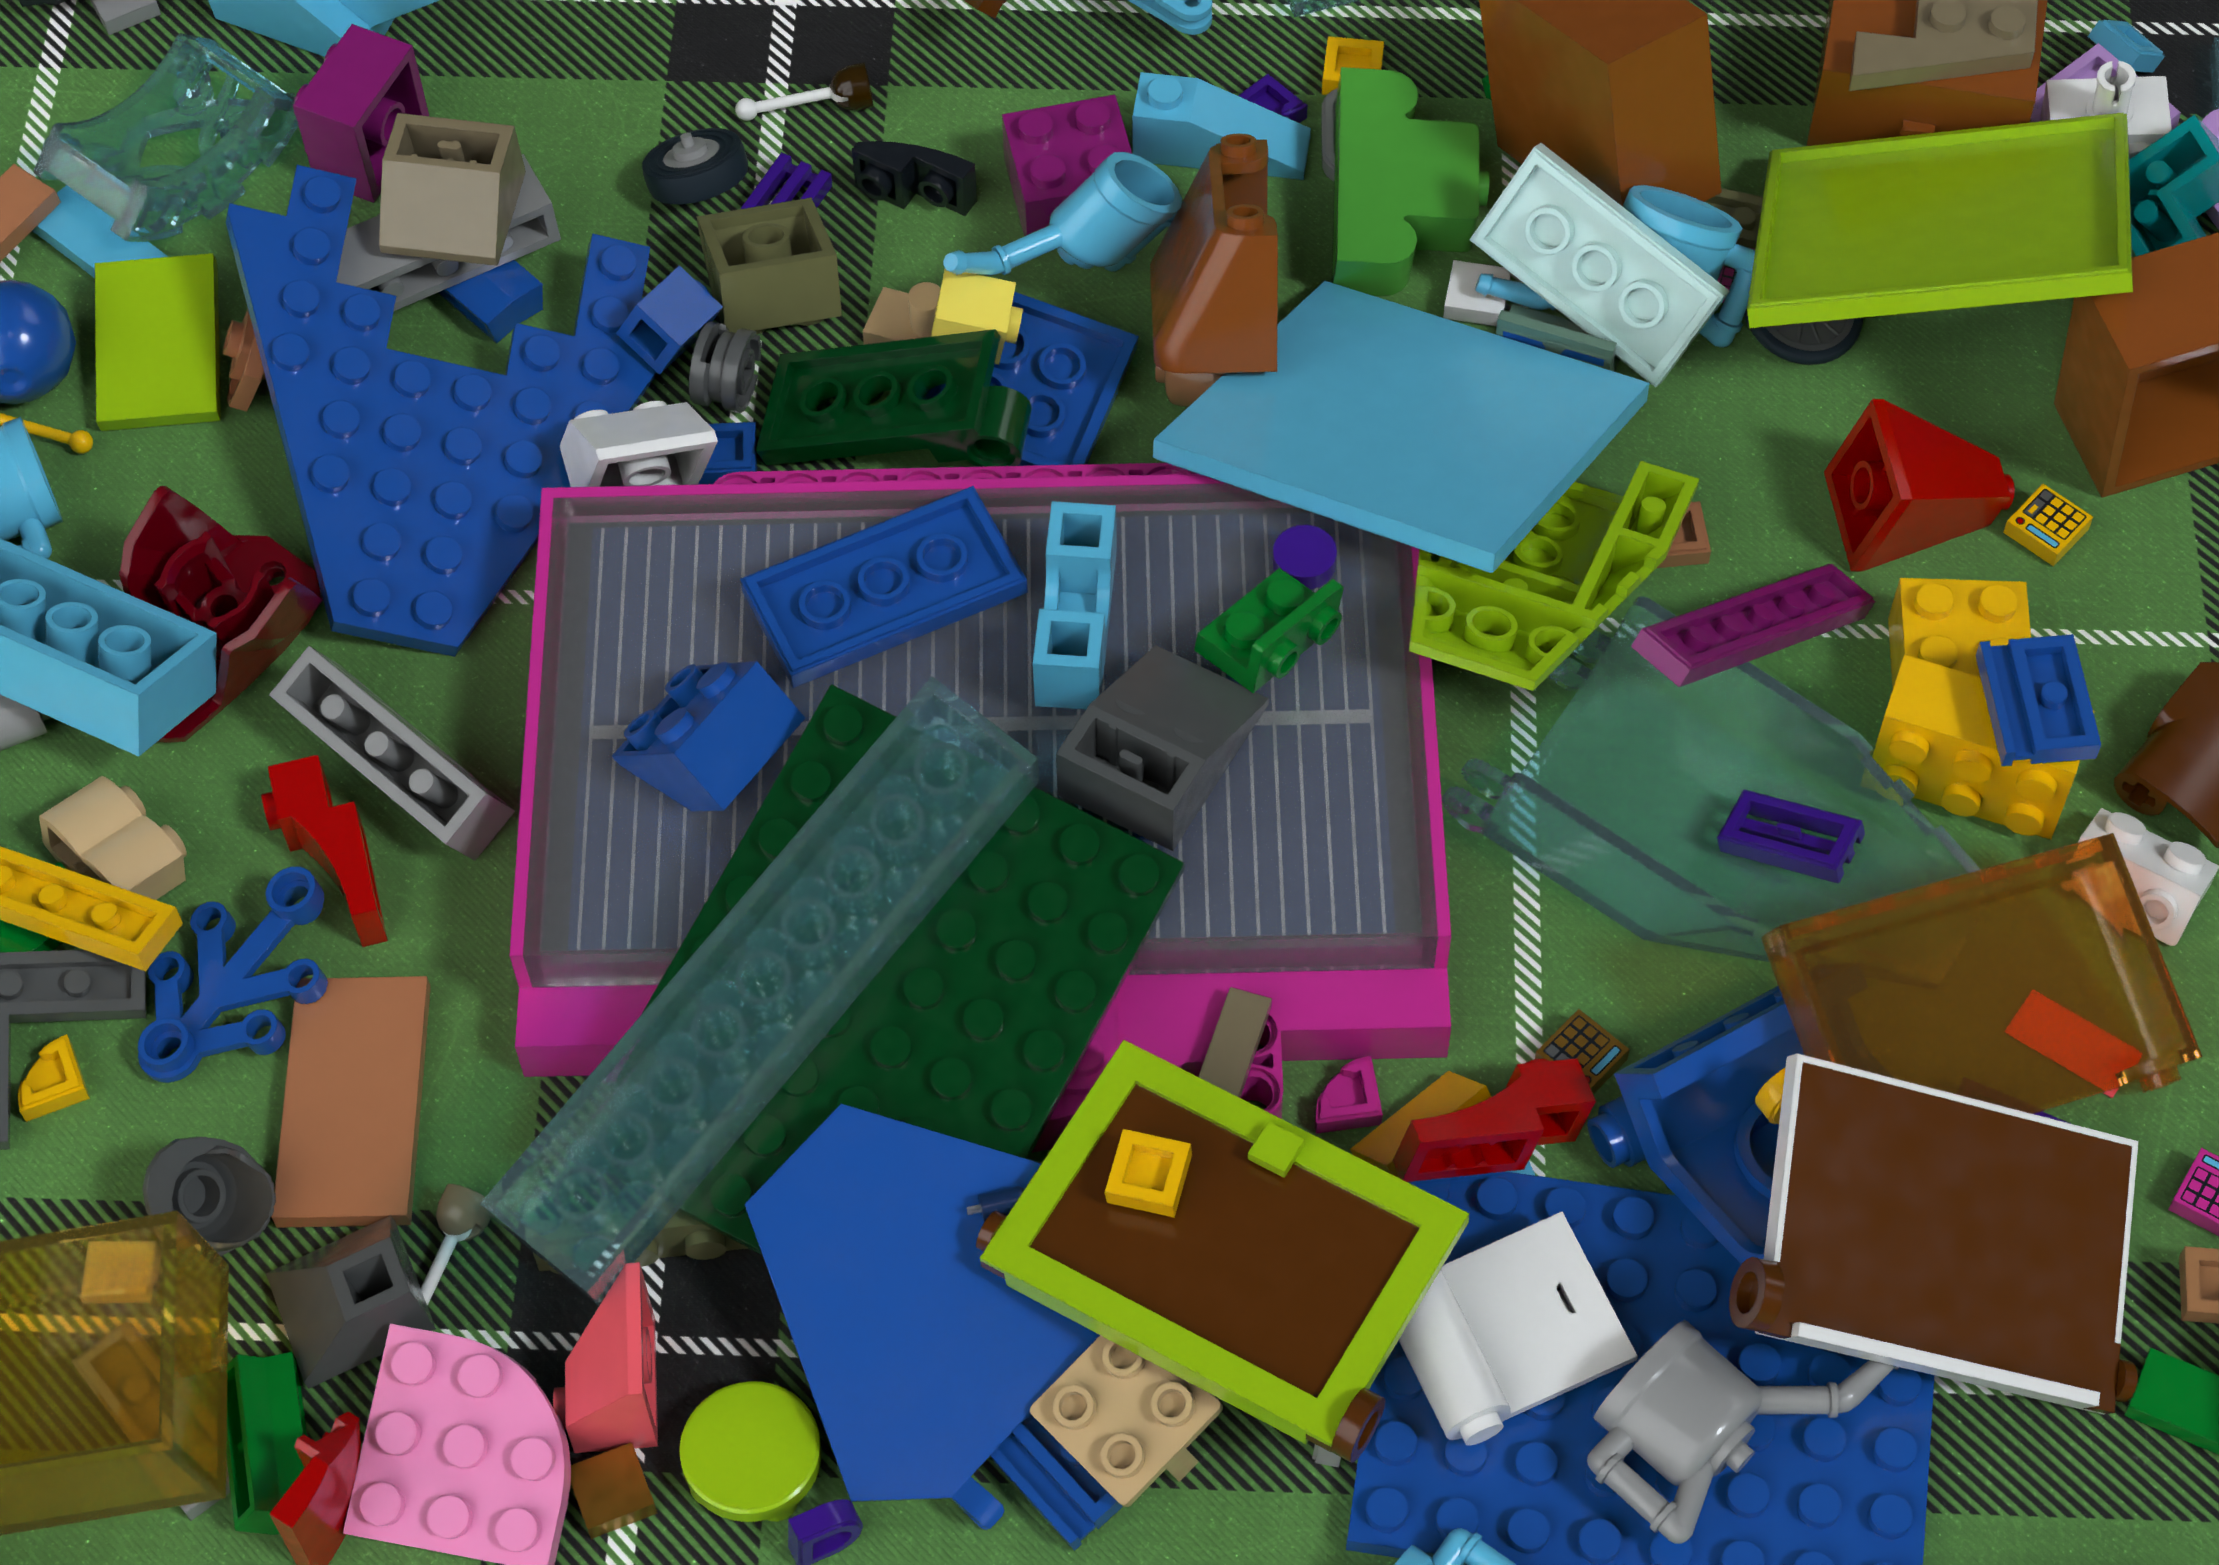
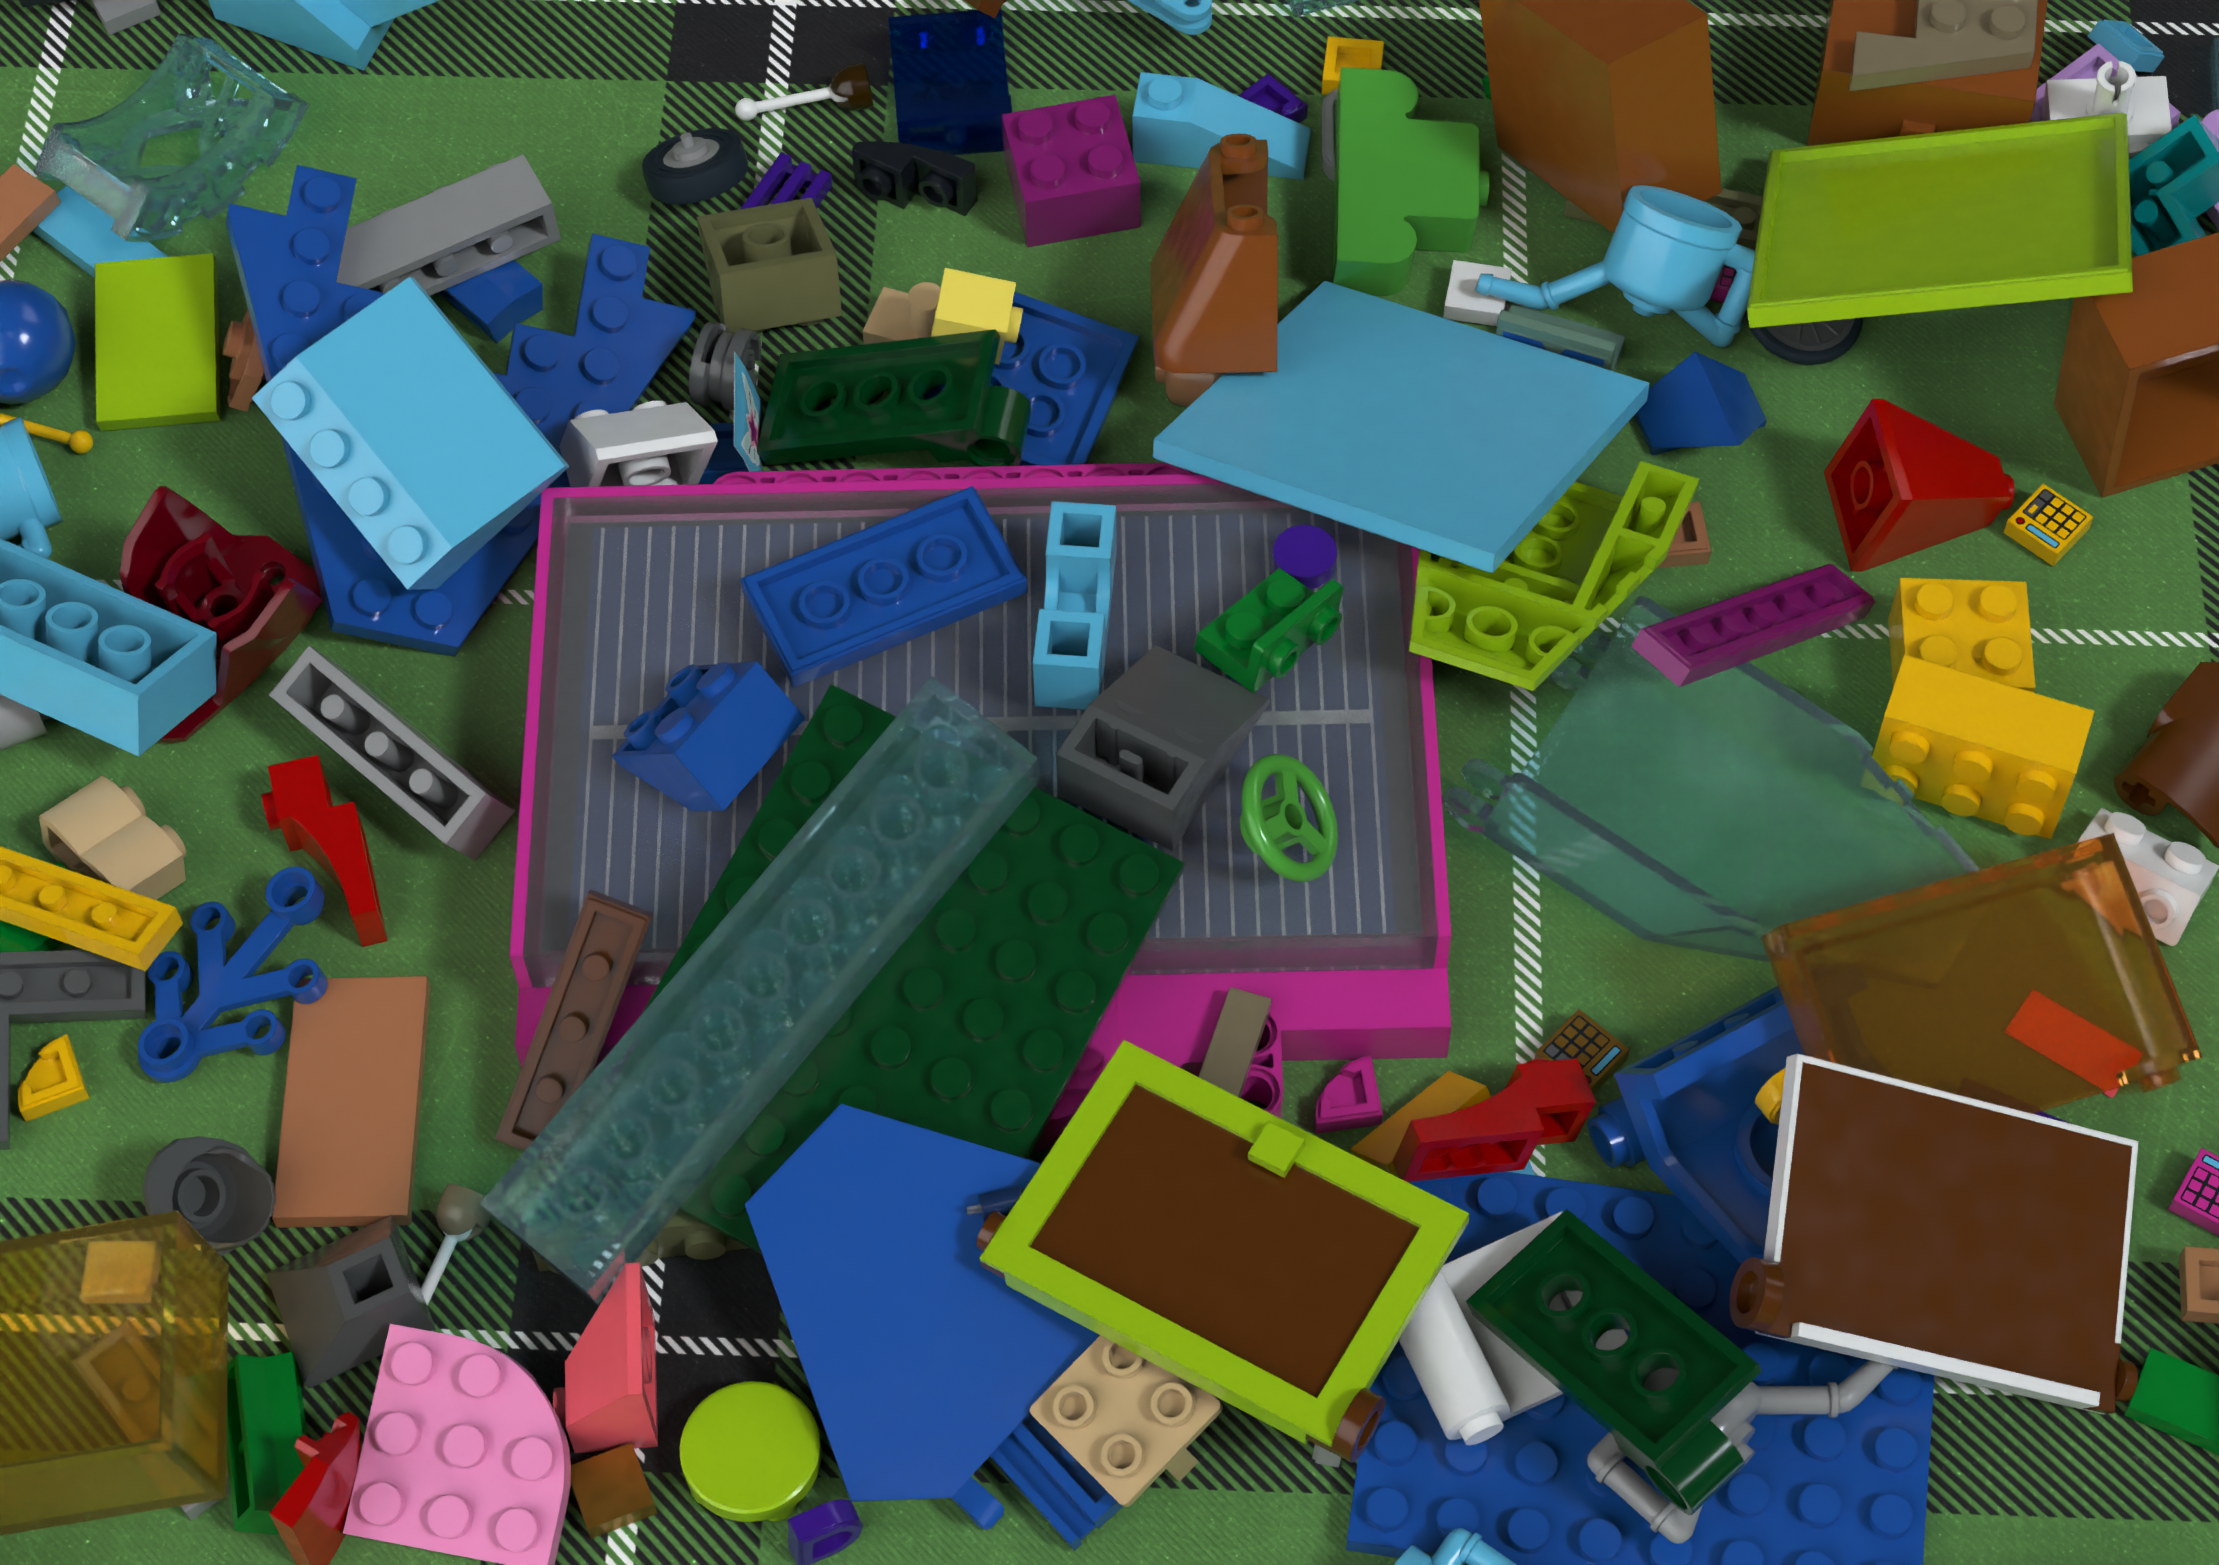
(354, 104): magenta brick -> none
(411, 435): none -> medium azure slope
(449, 188): dark tan slope -> none
(575, 1014): none -> reddish brown tile
(669, 319): blue brick -> none
(746, 416): none -> medium azure sticker
(950, 81): none -> clear blue panel
(1095, 225): medium azure piece -> none
(1148, 1173): yellow tile -> none
(1282, 822): none -> bright green piece
(1599, 264): light aqua tile -> none
(1658, 1430): none -> dark green hinge
(1699, 407): none -> blue slope
(1785, 843): dark purple tile -> none
(2038, 700): blue plate -> none

